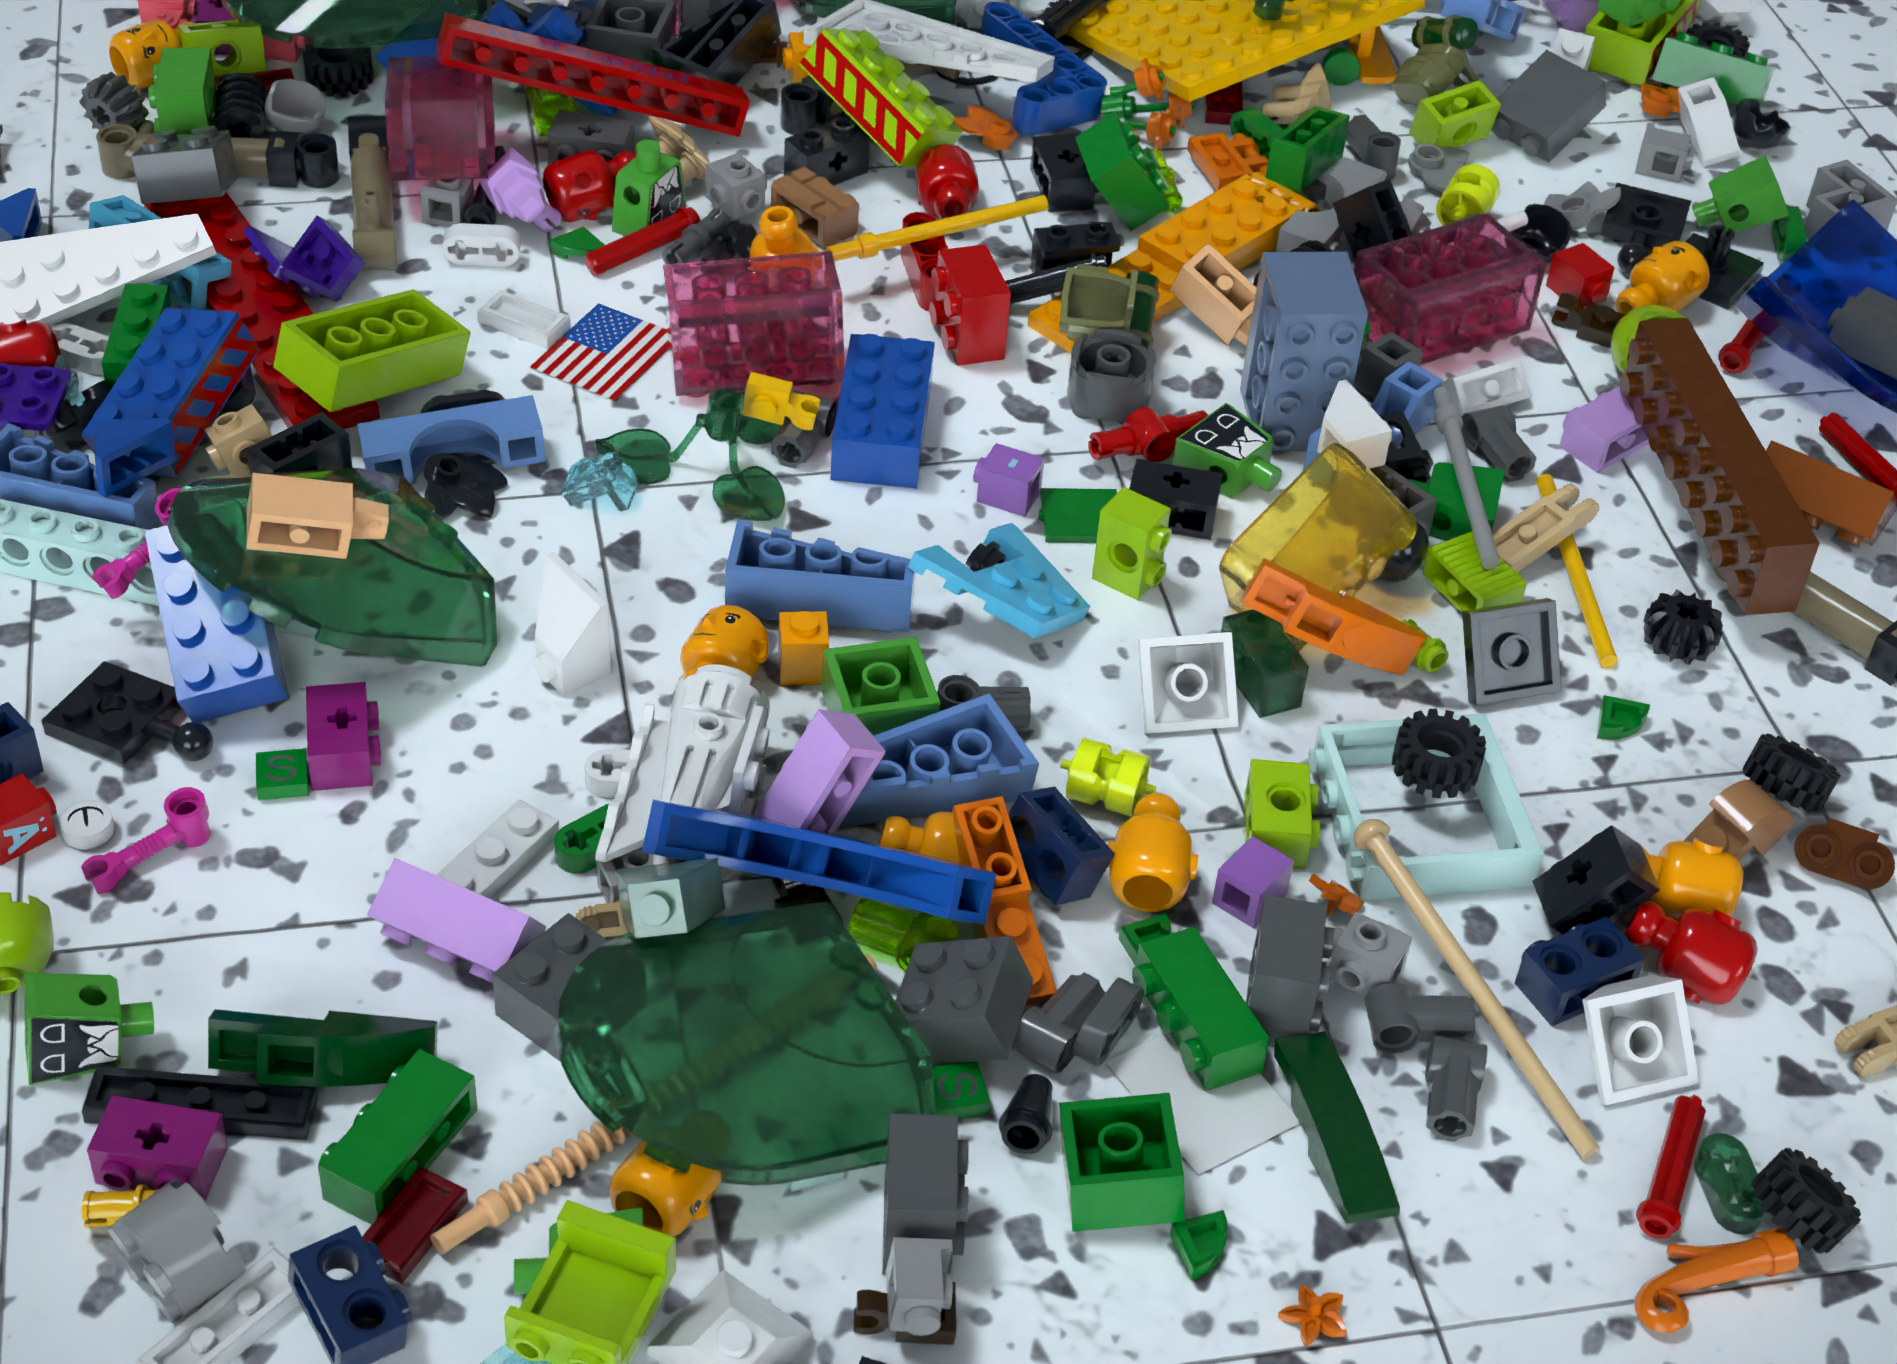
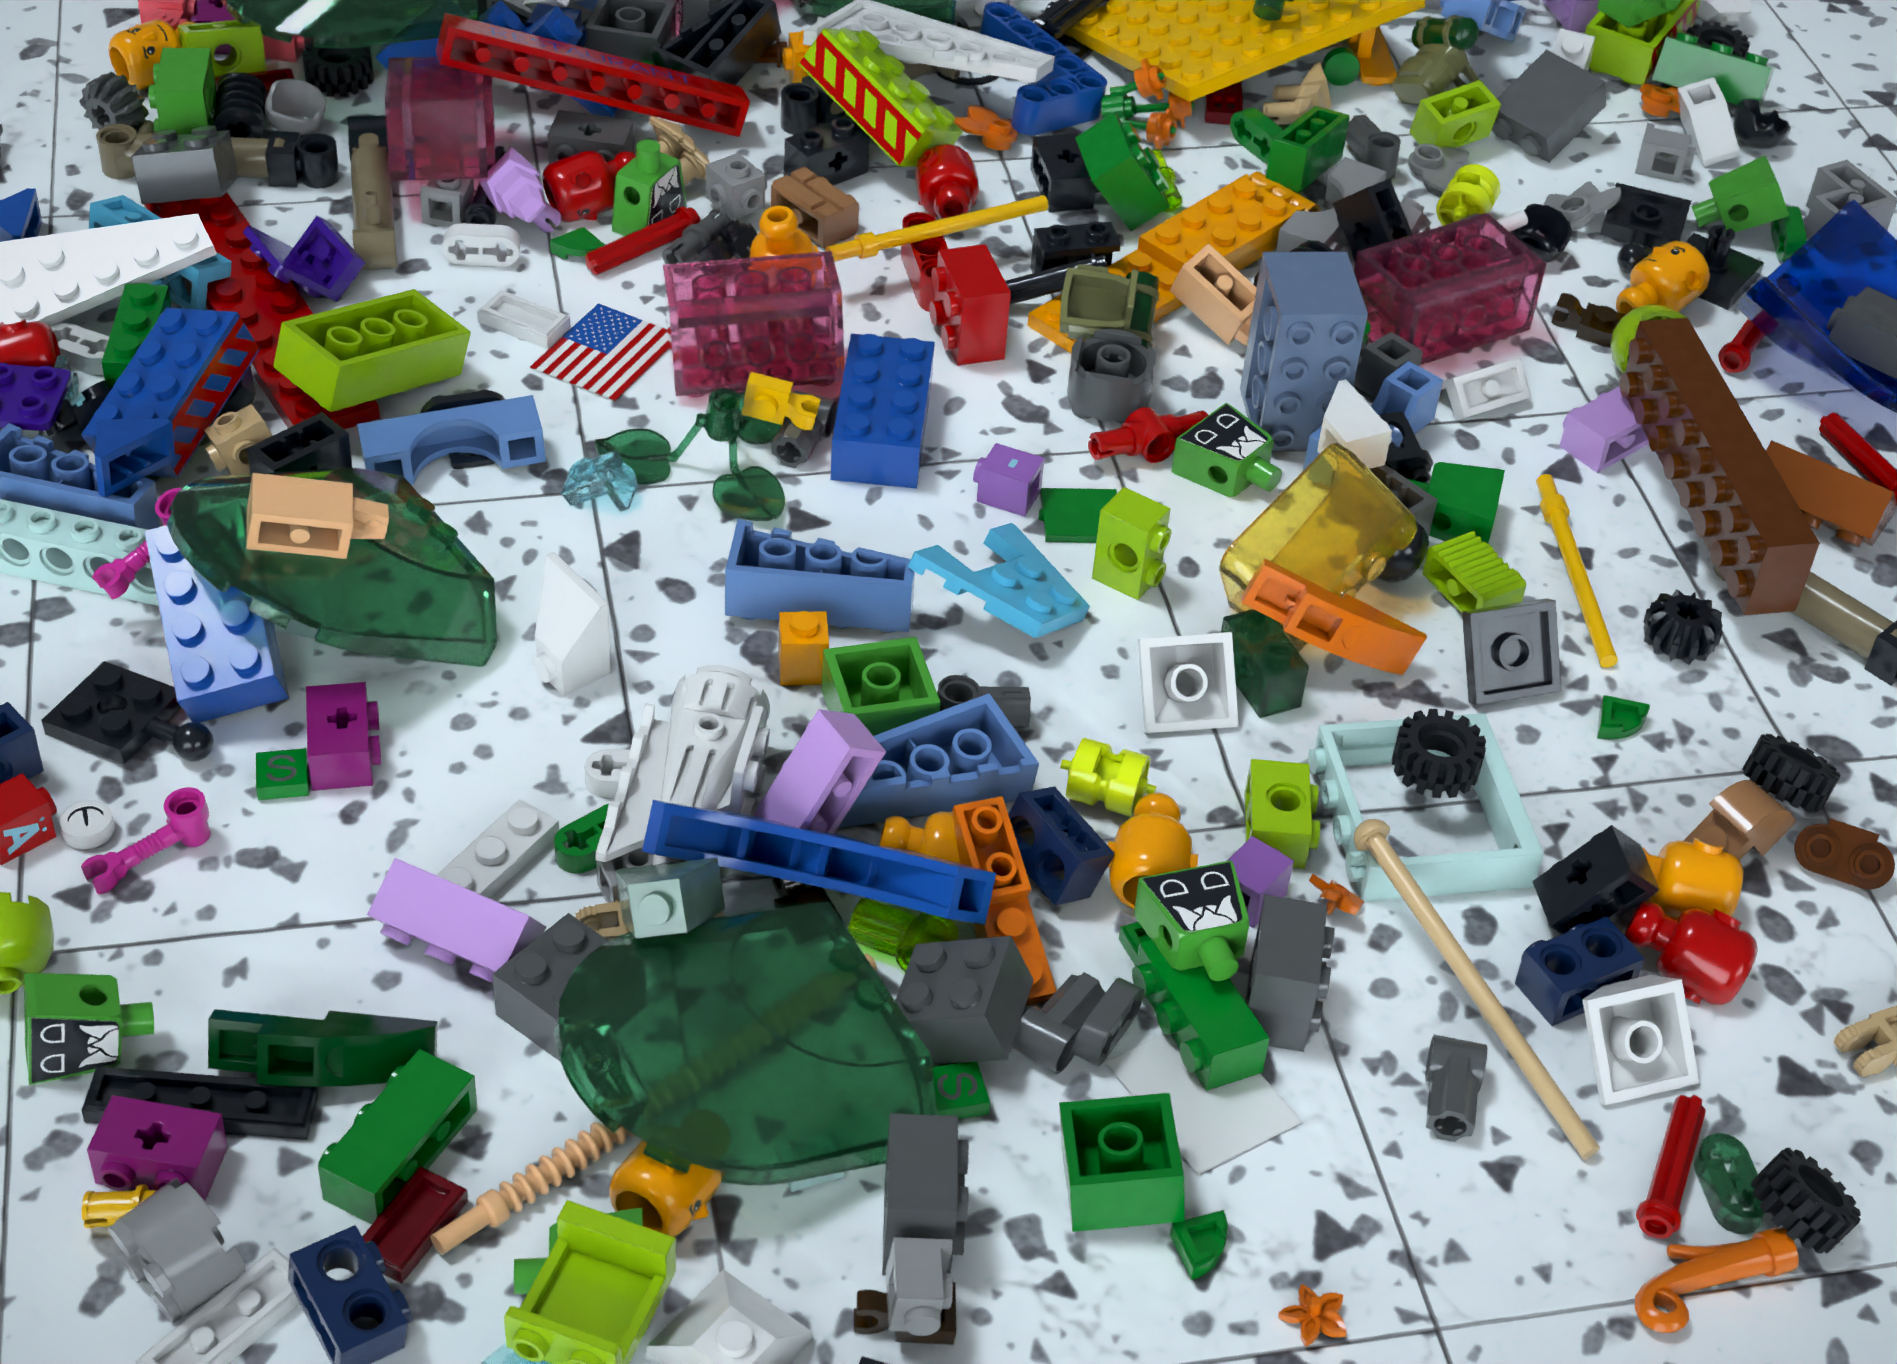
(461, 485): black plate -> none
(545, 107): clear neon green piece -> none
(727, 638): light orange piece -> none
(985, 556): black plate -> none
(1028, 1116): black cone -> none
(1187, 491): black brick -> none
(1196, 917): none -> torso
(1226, 159): orange plate -> none
(1337, 1128): dark green slope -> none
(1367, 954): light grey brick -> none
(1404, 1019): dark grey piece -> none
(1432, 654): lime pin -> none
(1450, 424): light grey bar -> none
(1495, 434): dark grey piece -> none
(1543, 526): tan hinge -> none
(1581, 274): red brick -> none

